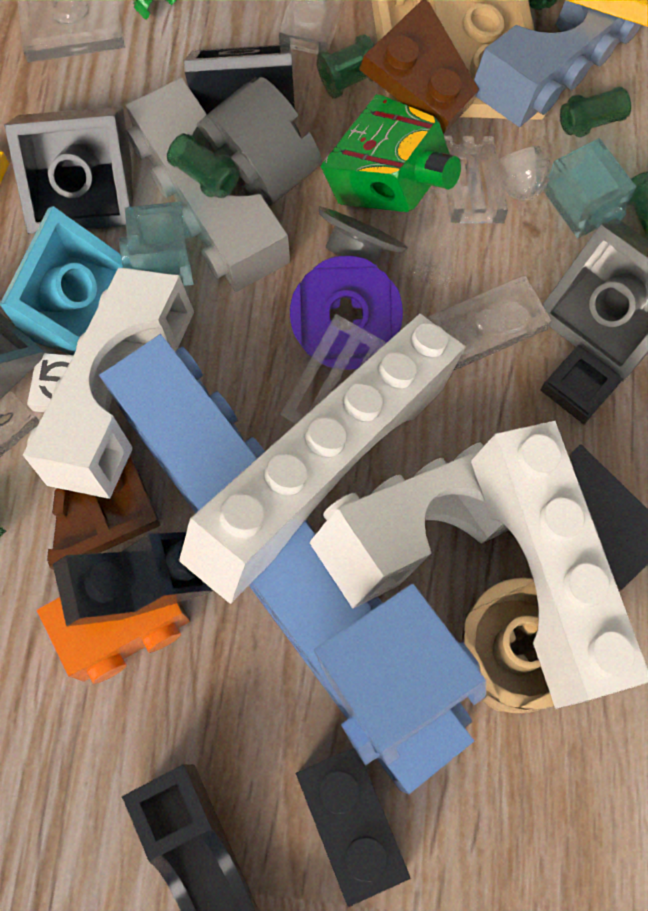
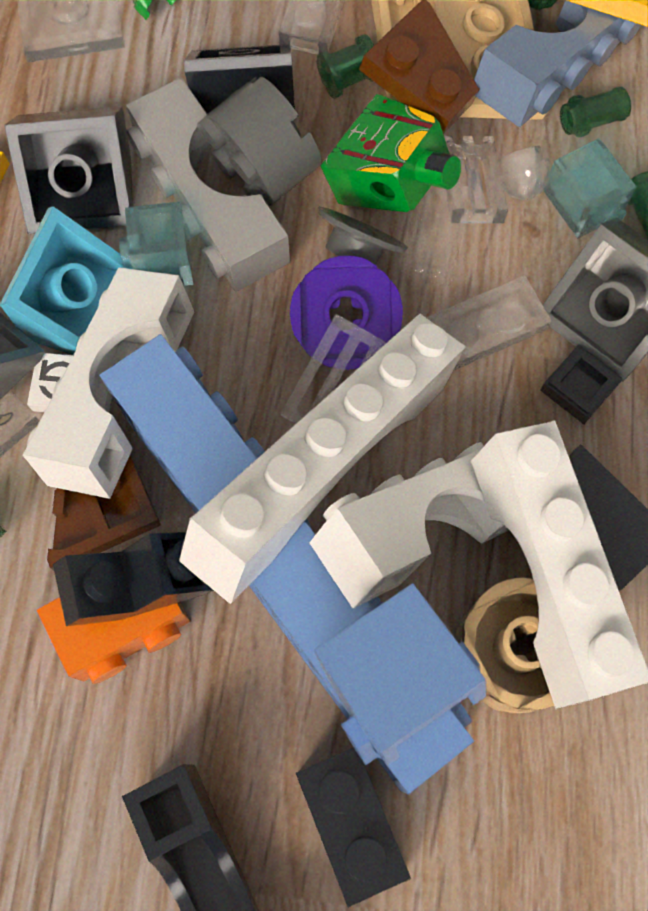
(212, 172): clear green pin -> none

